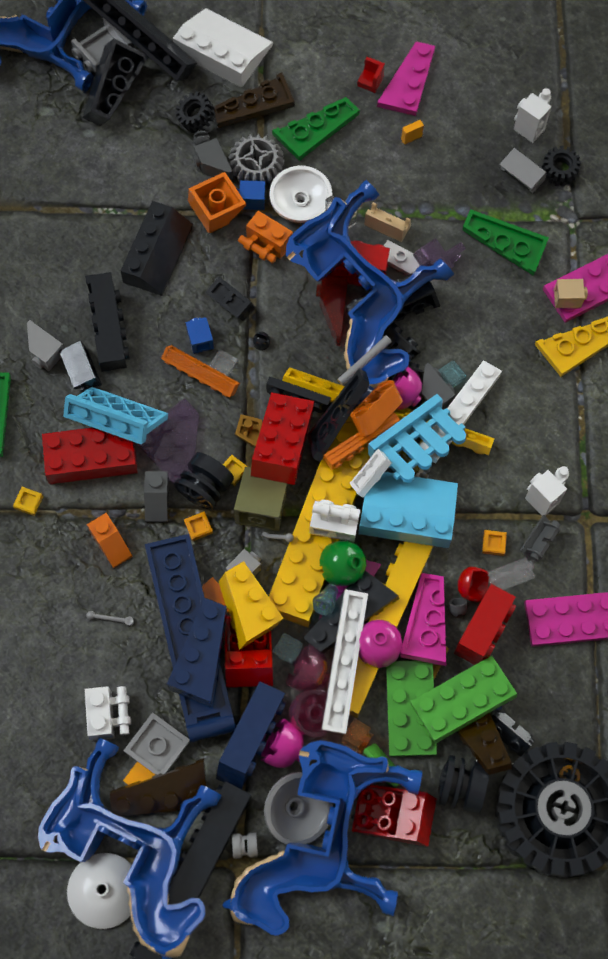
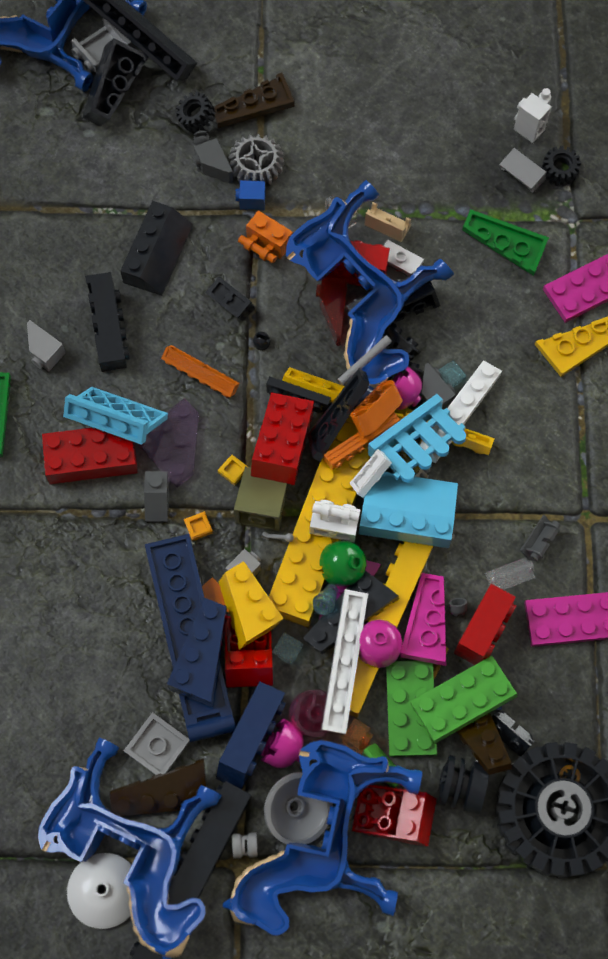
(28, 501): yellow tile -> none
(80, 366): hinge -> none
(100, 712): white brick -> none
(109, 540): orange slope -> none
(129, 621): light grey hinge -> none
(138, 773): light orange tile -> none
(199, 335): blue brick -> none
(203, 481): black wheel -> none
(215, 202): orange slope -> none
(222, 46): white slope -> none
(224, 362): clear tile -> none
(248, 429): pearl gold piece -> none
(300, 184): white dish -> none
(309, 670): clear pink cylinder -> none
(310, 132): green wing -> none
(371, 75): red panel -> none
(407, 85): dark pink wing -> none
(412, 132): light orange tile -> none
(432, 251): clear purple brick -> none
(473, 583): red hair -> none
(494, 542): light orange tile -> none
(547, 490): white brick -> none
(570, 293): tan brick -> none

